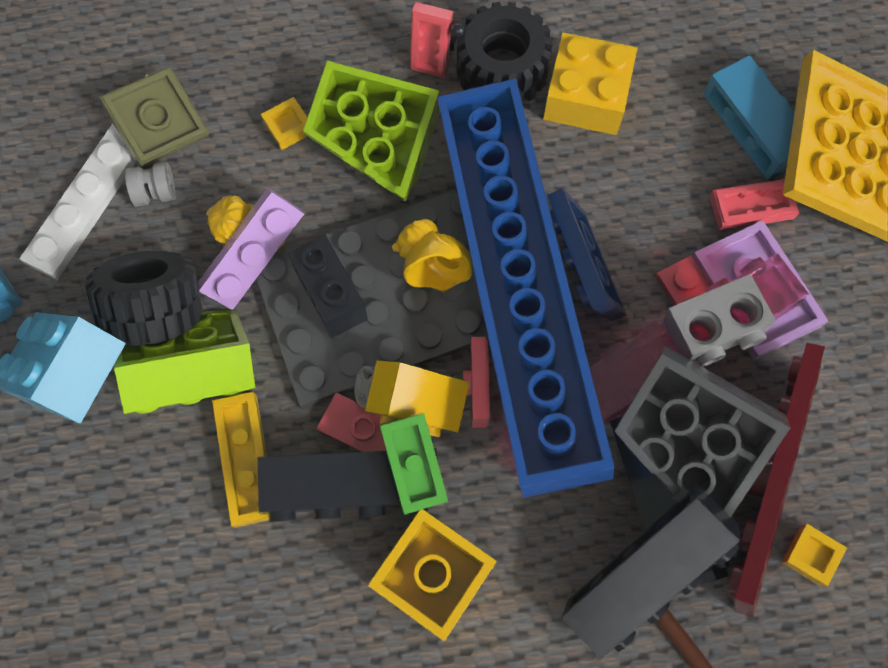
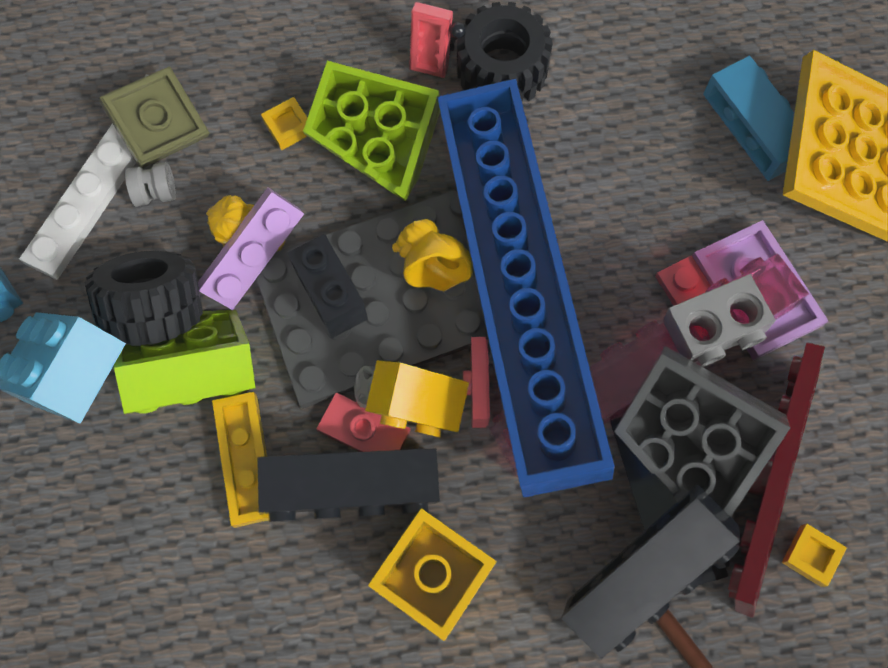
(413, 463): bright green plate -> none
(585, 255): dark blue plate -> none
(590, 83): yellow brick -> none
(751, 204): coral plate -> none

